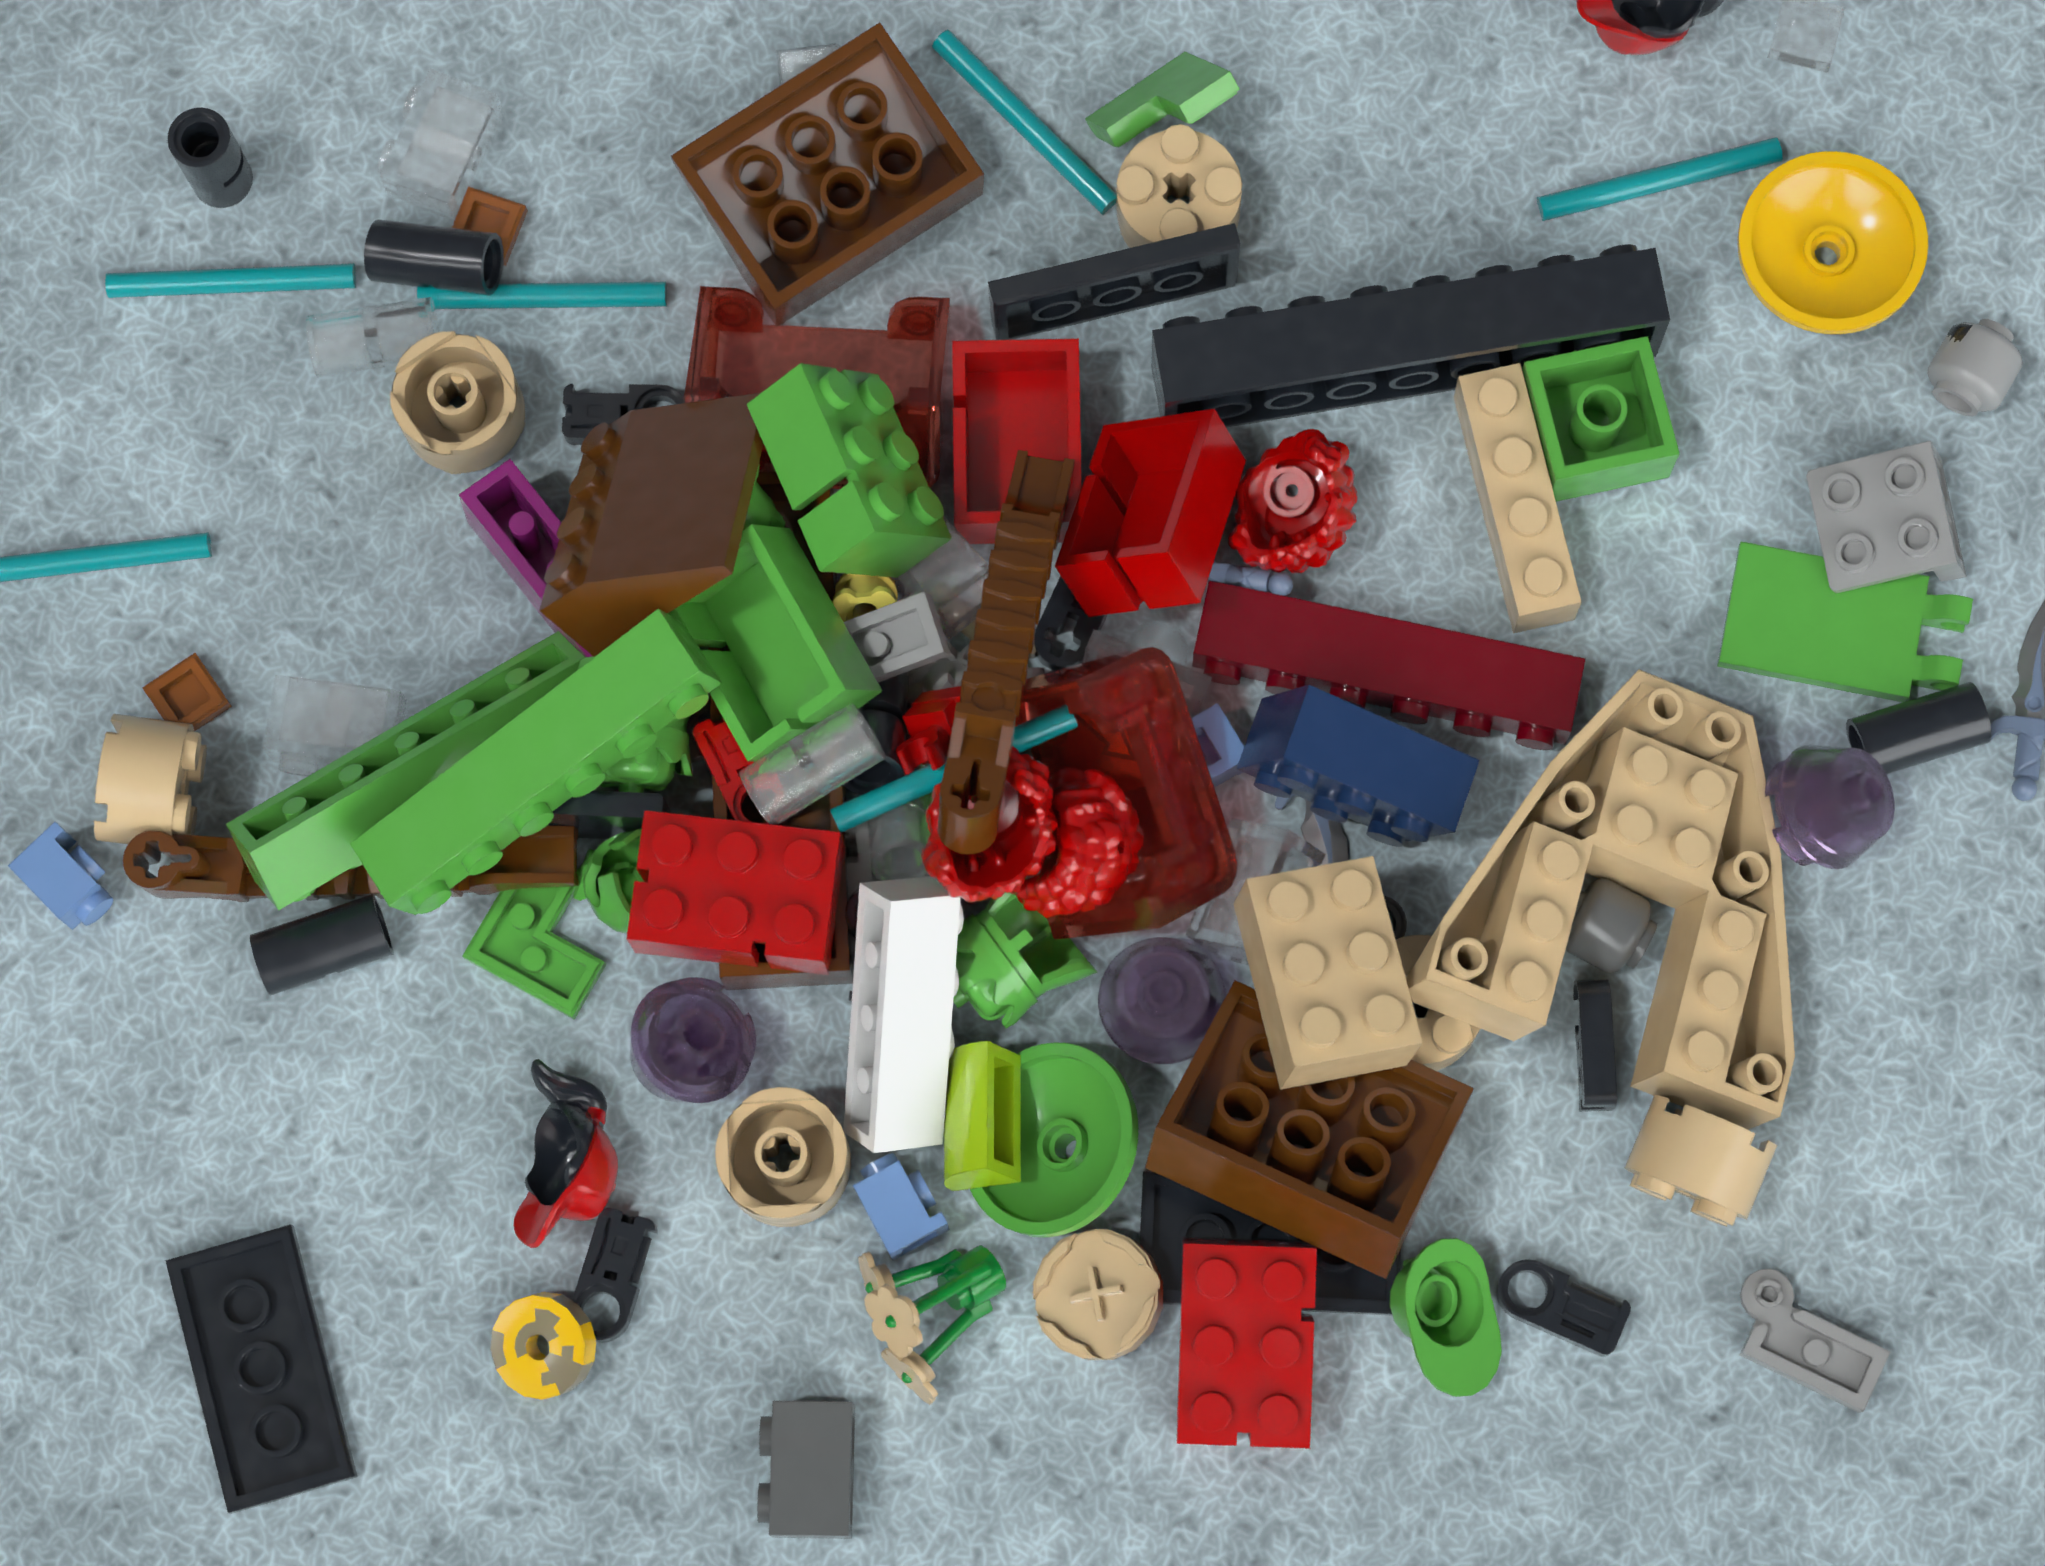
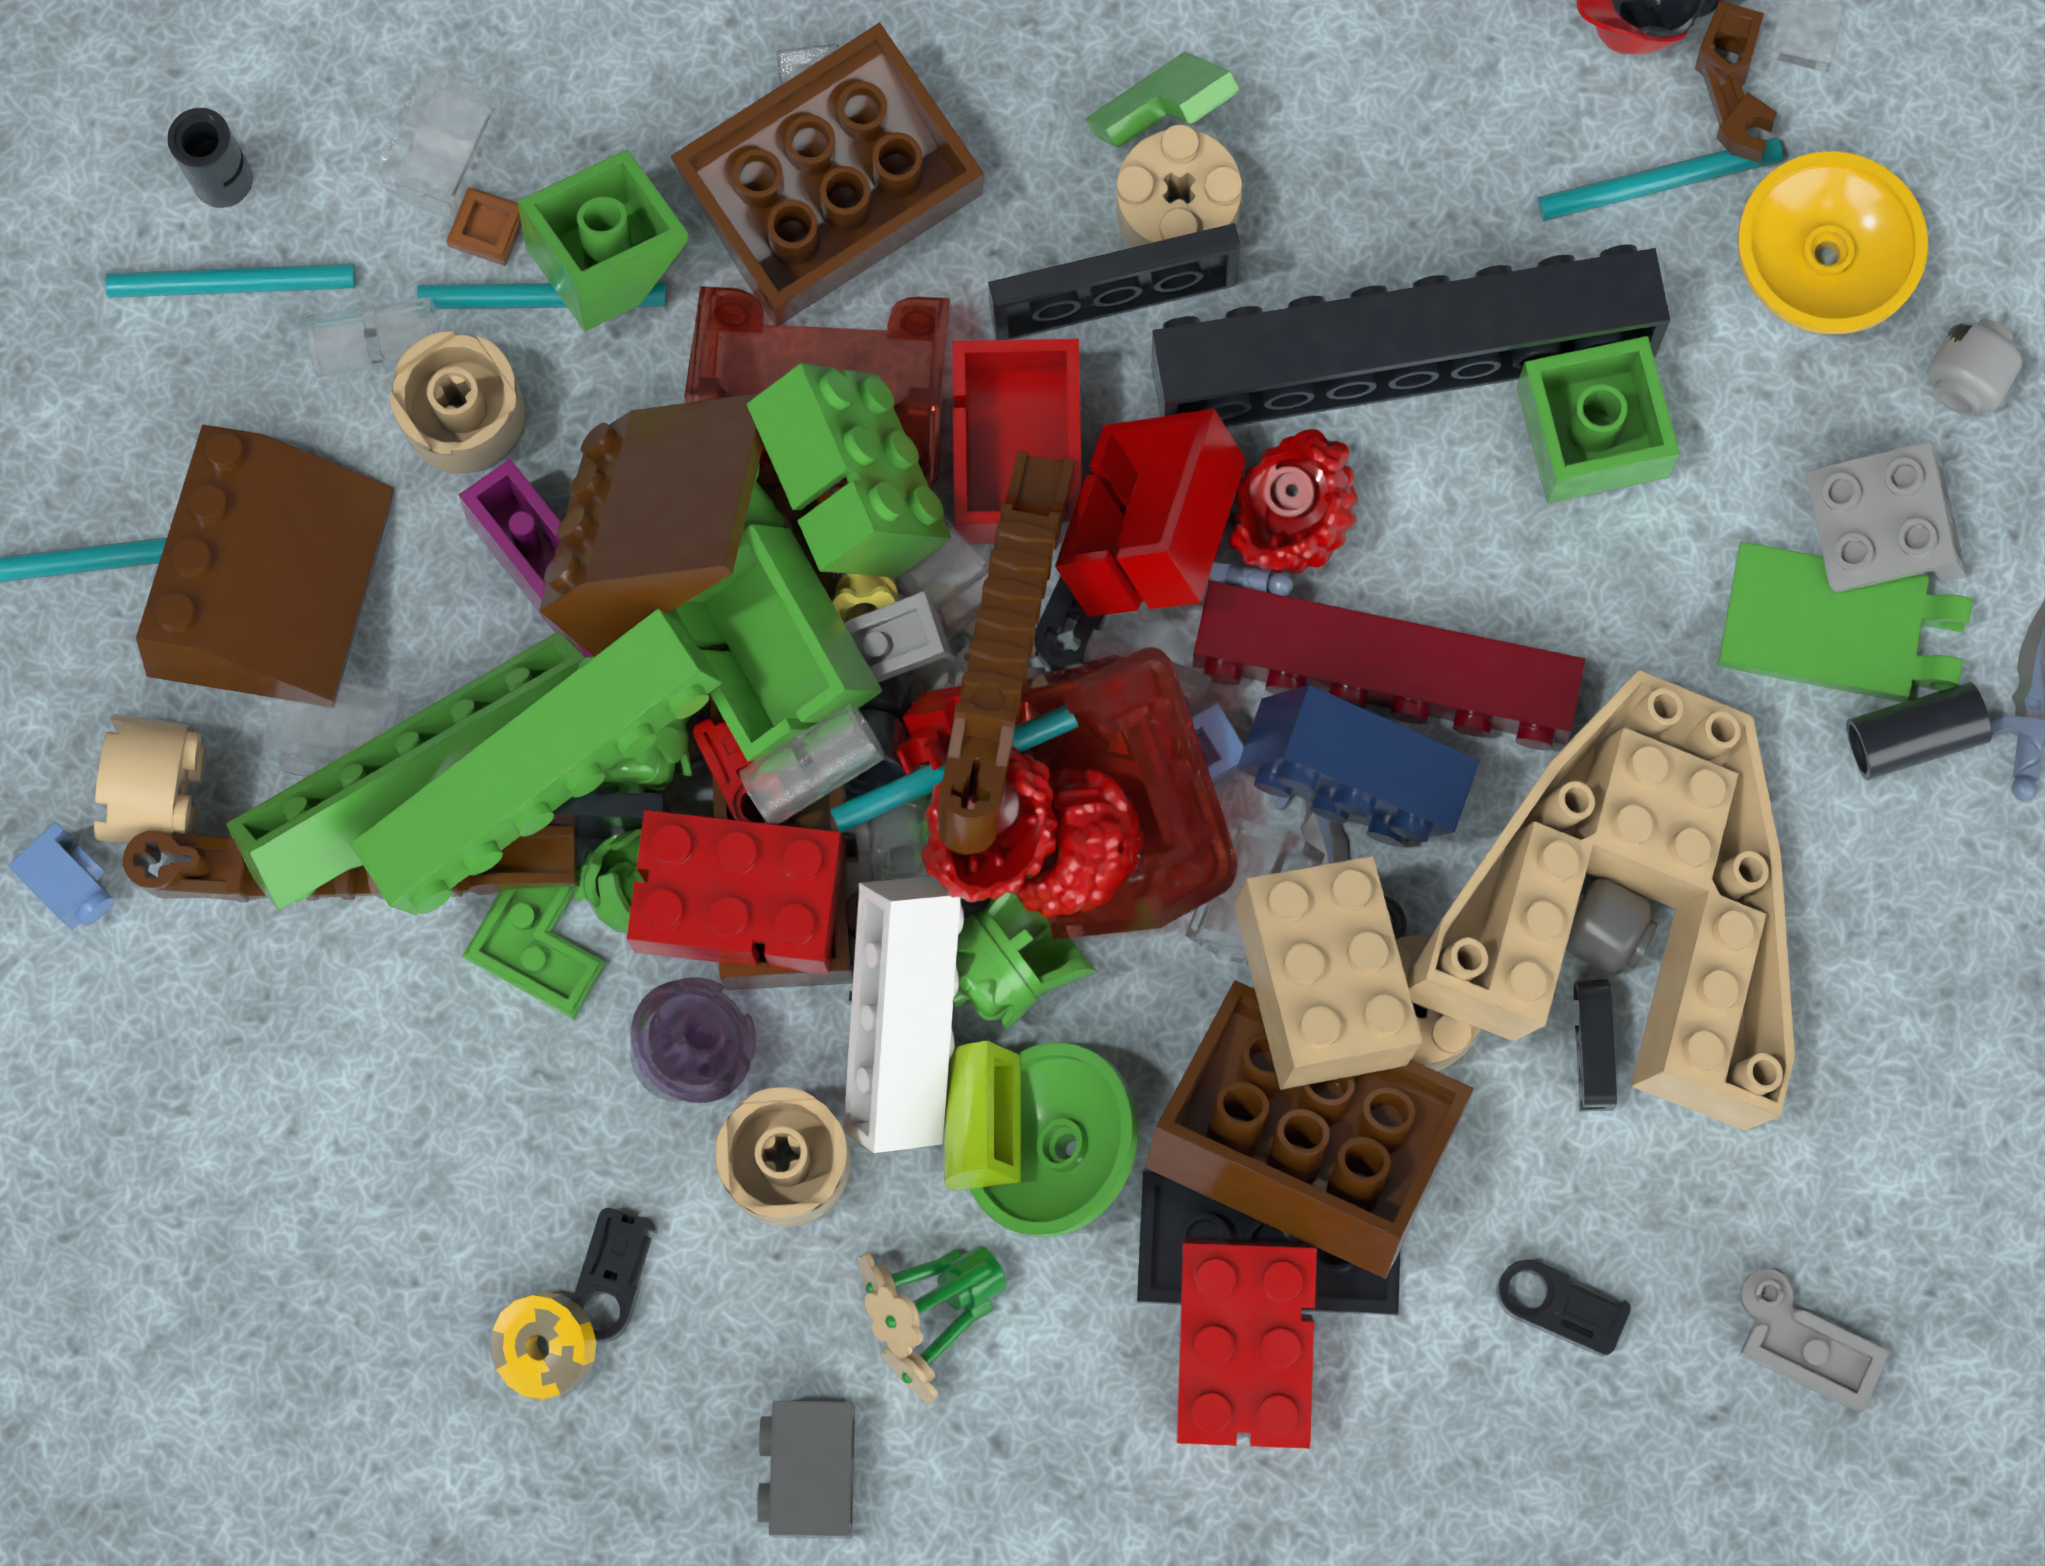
(187, 694): dark orange tile -> none
(261, 1369): black tile -> none
(263, 570): none -> reddish brown slope
(321, 944): black pin -> none
(433, 256): black pin -> none
(573, 1157): hair -> none
(588, 410): black piece -> none
(602, 238): none -> bright green slope
(898, 1206): medium blue brick -> none
(1025, 121): teal bar -> none
(1098, 1294): tan tile -> none
(1160, 999): clear purple cone -> none
(1449, 1315): bright green piece -> none
(1517, 498): tan brick -> none
(1700, 1160): tan brick -> none
(1734, 31): none -> reddish brown piece
(1830, 804): clear purple cone -> none

